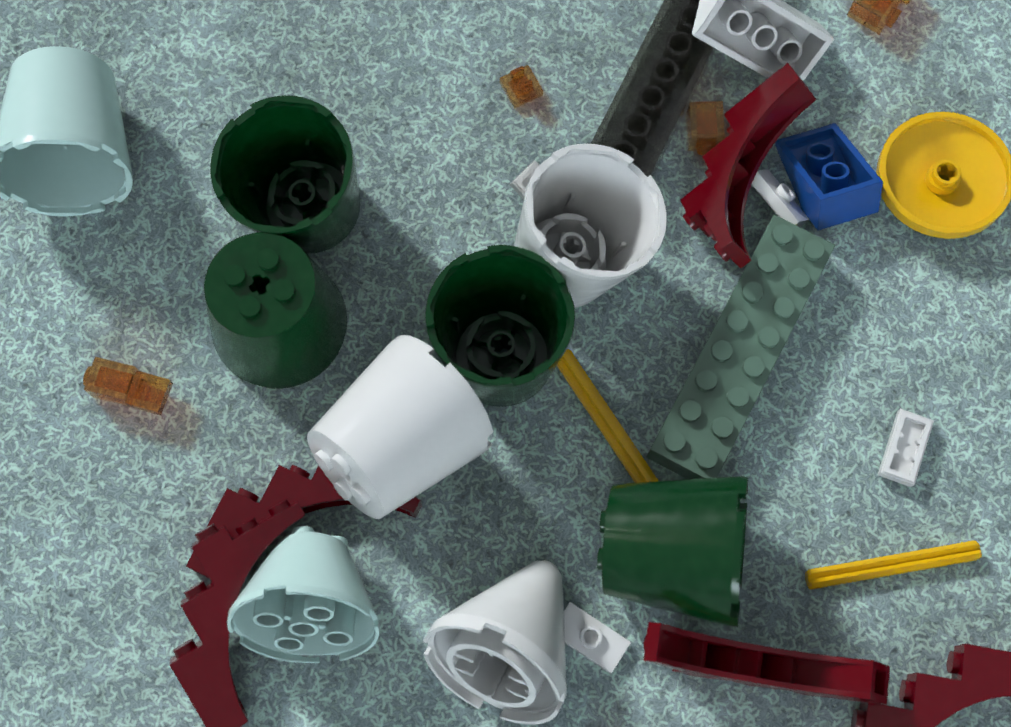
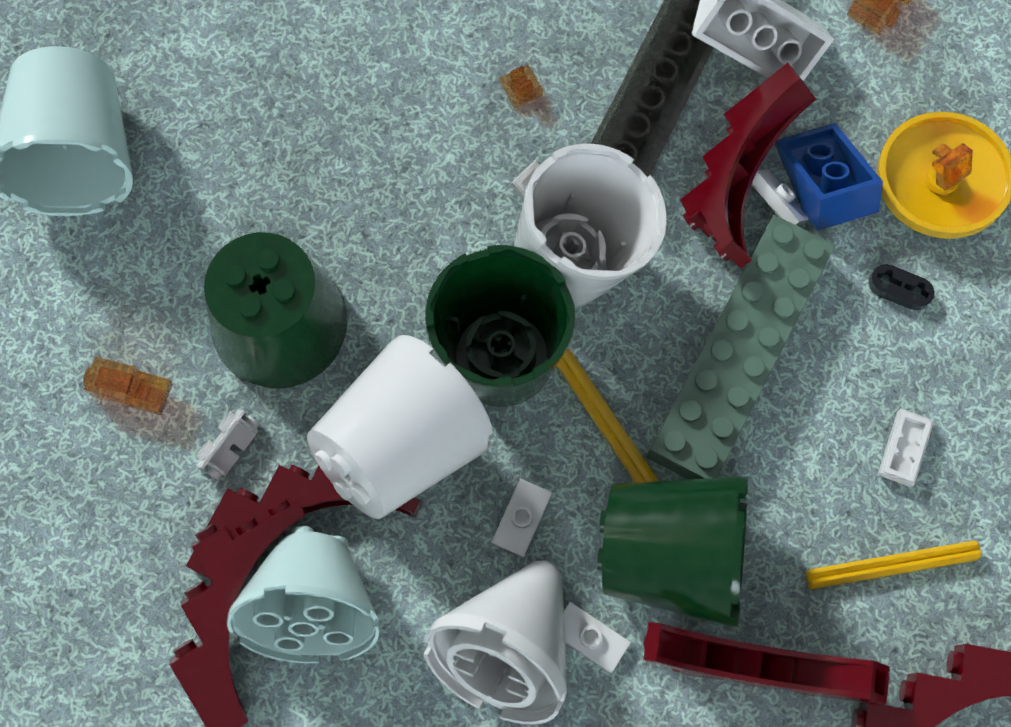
(235, 432): none -> white hinge
(278, 159): dark green cone -> none
(521, 518): none -> white plate
(704, 125): clear orange brick -> none
(903, 280): none -> black beam
(952, 164): none -> clear orange tile

